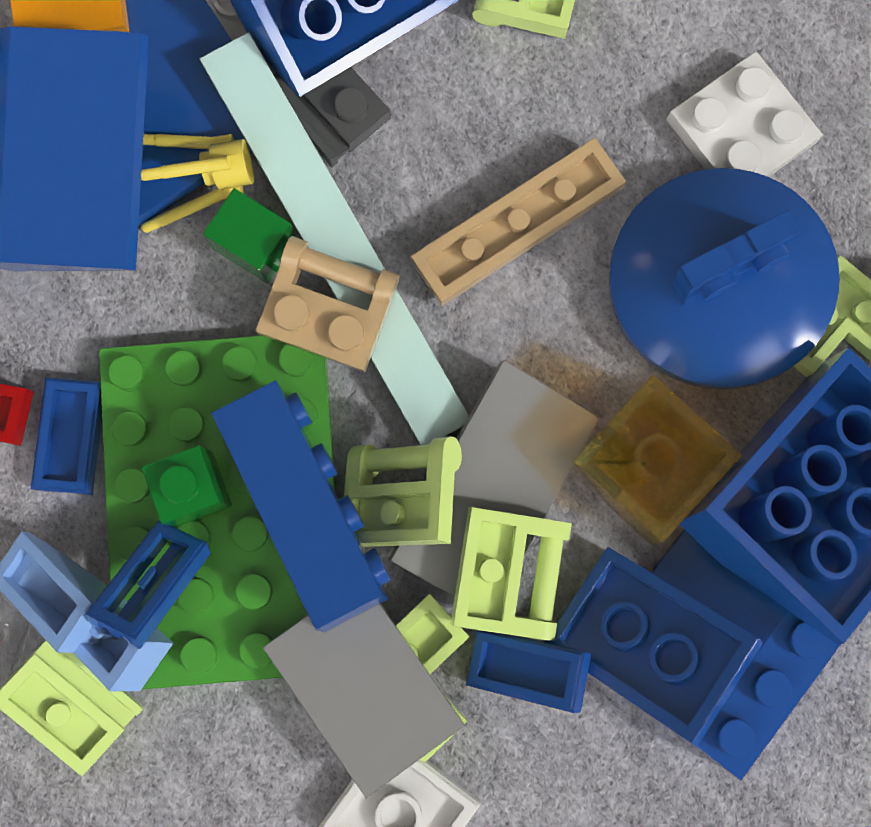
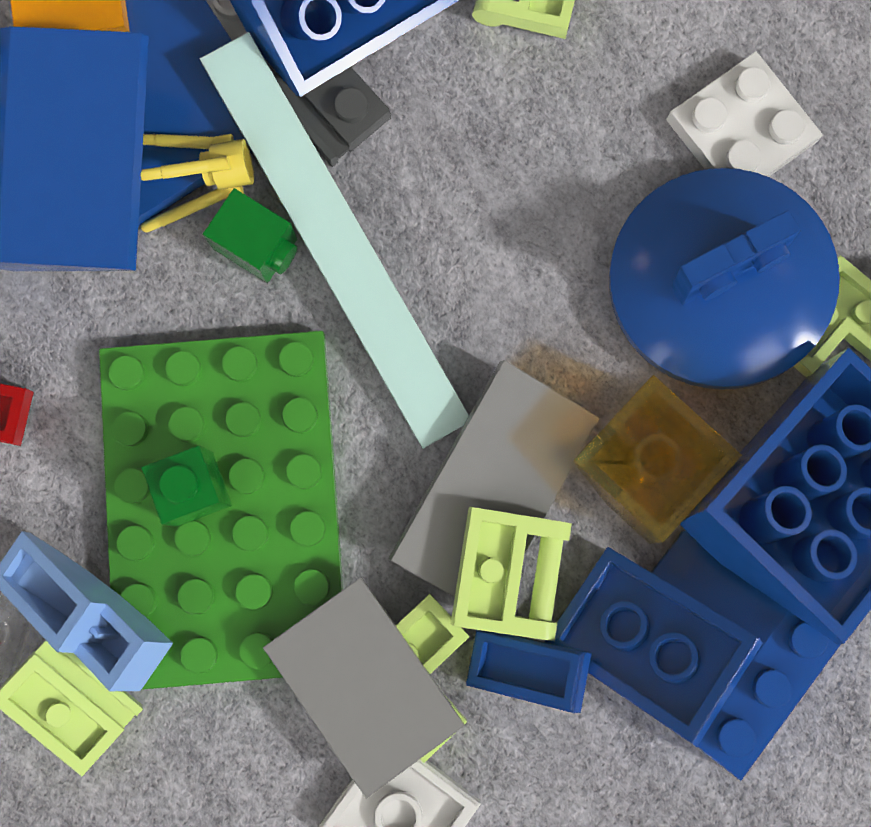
(68, 437): blue tile -> none
(156, 589): blue tile -> none
(300, 506): blue brick -> none
(321, 322): tan plate -> none
(405, 510): yellowish green plate -> none
(518, 221): tan plate -> none

